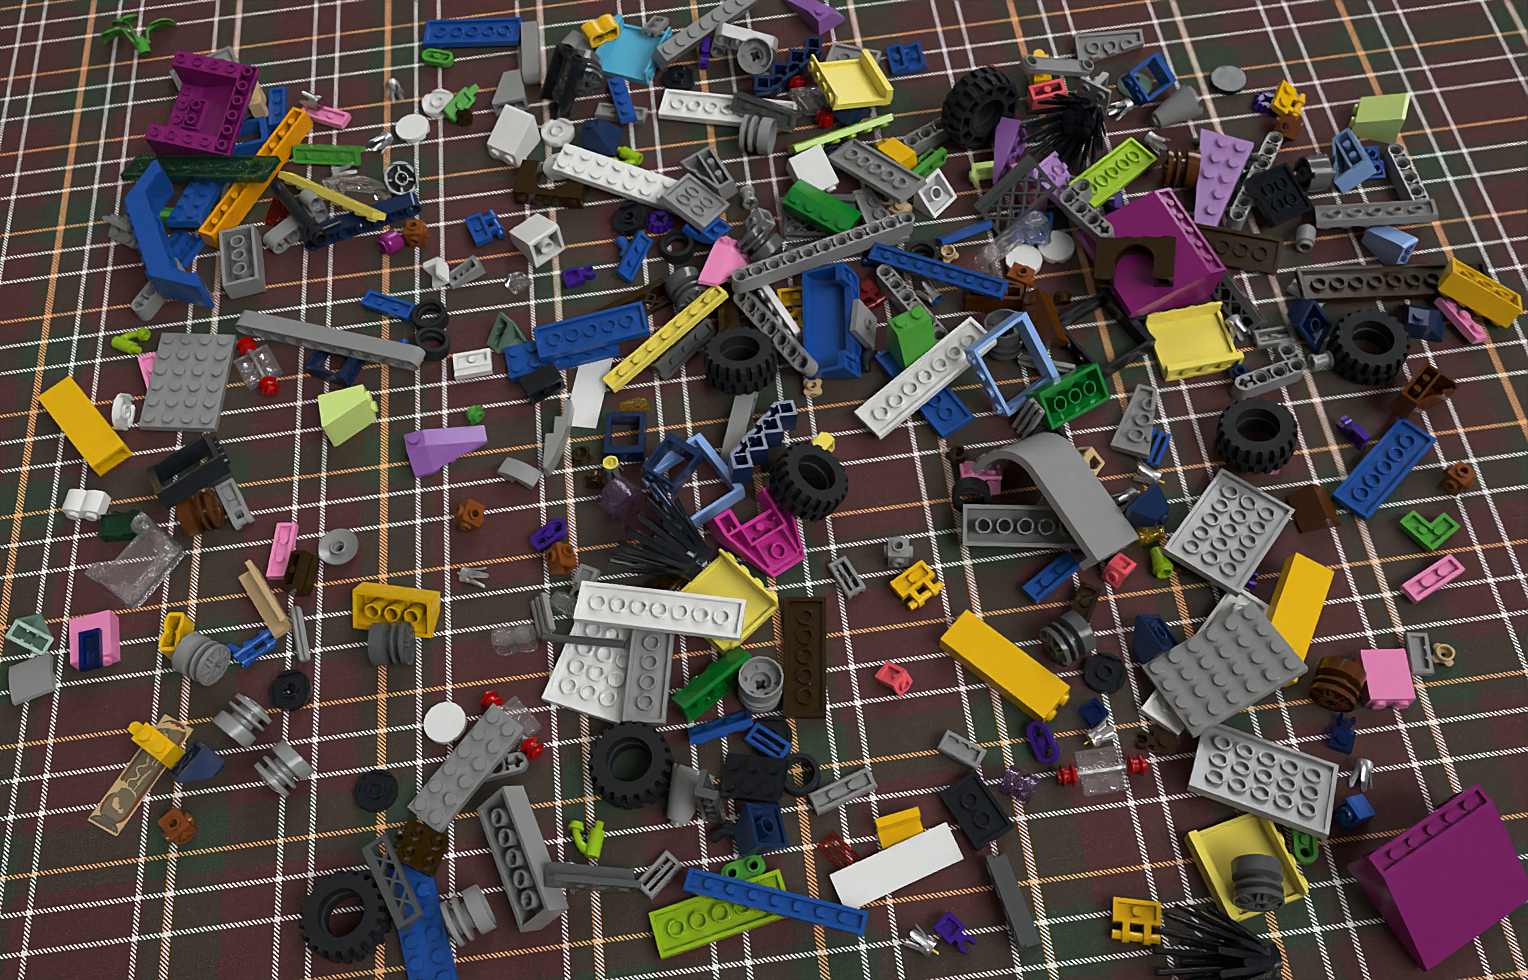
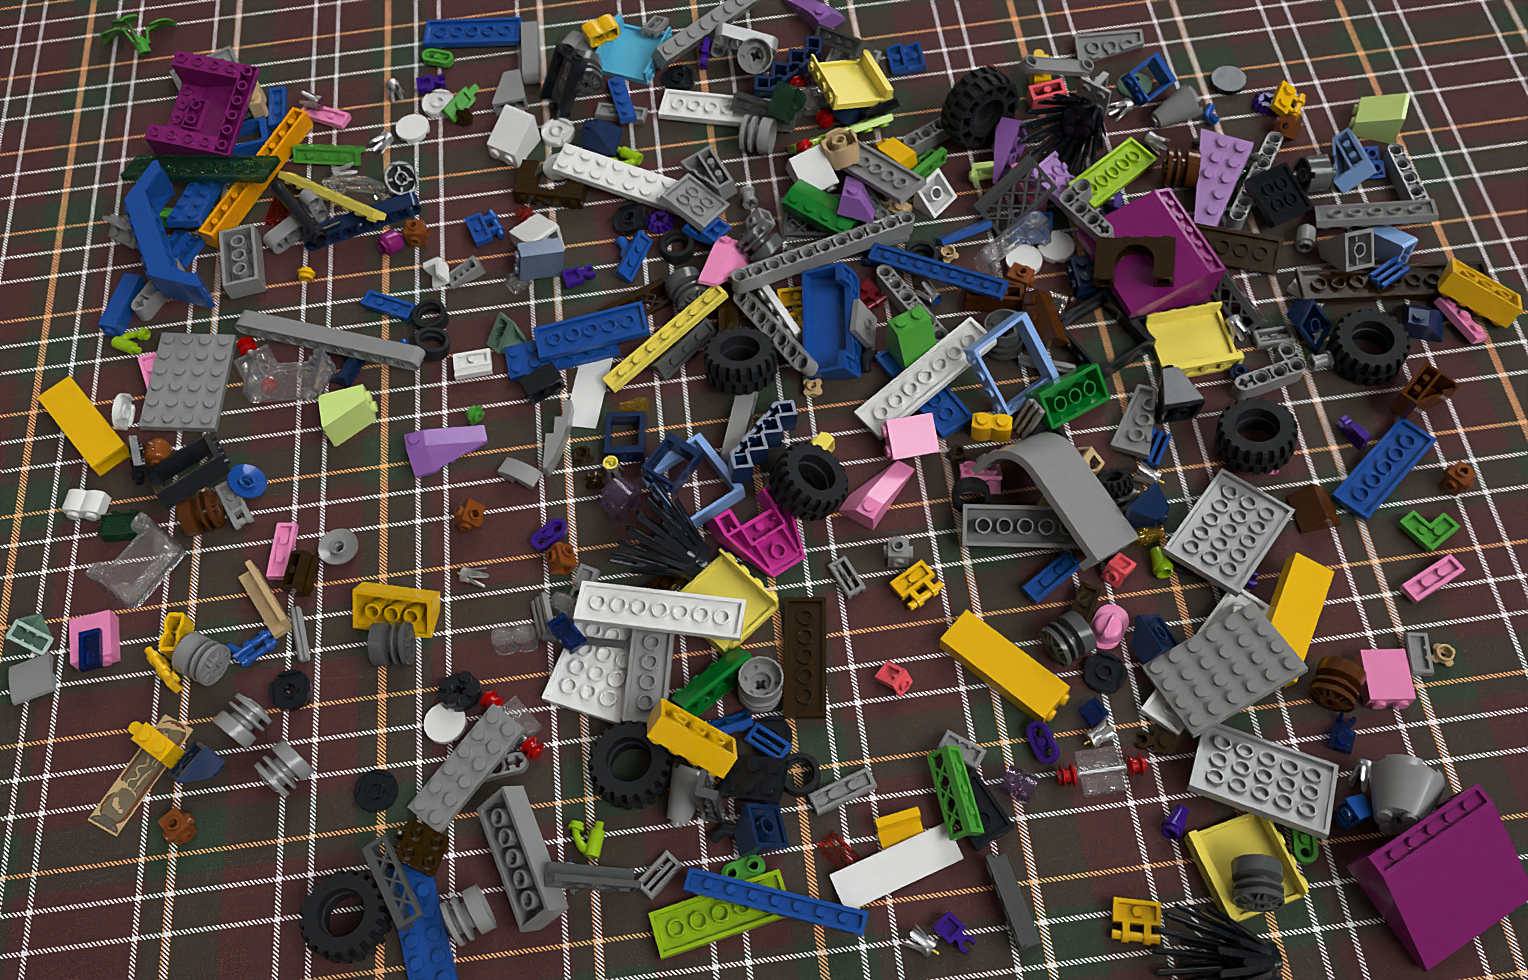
(119, 310): none -> blue brick
(135, 459): none -> black plate
(156, 450): none -> dark orange head
(162, 668): none -> yellow plate
(249, 475): none -> blue dish
(288, 381): none -> clear windscreen
(306, 274): none -> yellow plate
(428, 83): none -> dark purple plate
(459, 681): none -> black plate
(523, 213): none -> clear red plate
(539, 259): none -> sand blue brick
(567, 633): none -> clear blue tile
(691, 738): none -> yellow brick
(785, 101): none -> clear green brick
(803, 145): none -> red plate
(841, 148): none -> tan brick
(842, 41): none -> dark grey fence
(856, 201): none -> medium lavender wedge
(874, 498): none -> bright pink wedge
(882, 108): none -> black axle
(910, 437): none -> bright pink brick
(960, 786): none -> bright green fence
(991, 427): none -> yellow brick
(1060, 302): none -> clear slope
(1081, 277): none -> dark blue brick
(1109, 626): none -> bright pink piece
(1116, 481): none -> black tyre
(1174, 824): none -> dark purple cone
(1177, 397): none -> black slope
(1208, 114): none -> blue arm
(1349, 250): none -> light grey slope
(1398, 265): none -> blue tile
(1403, 791): none -> light grey cone

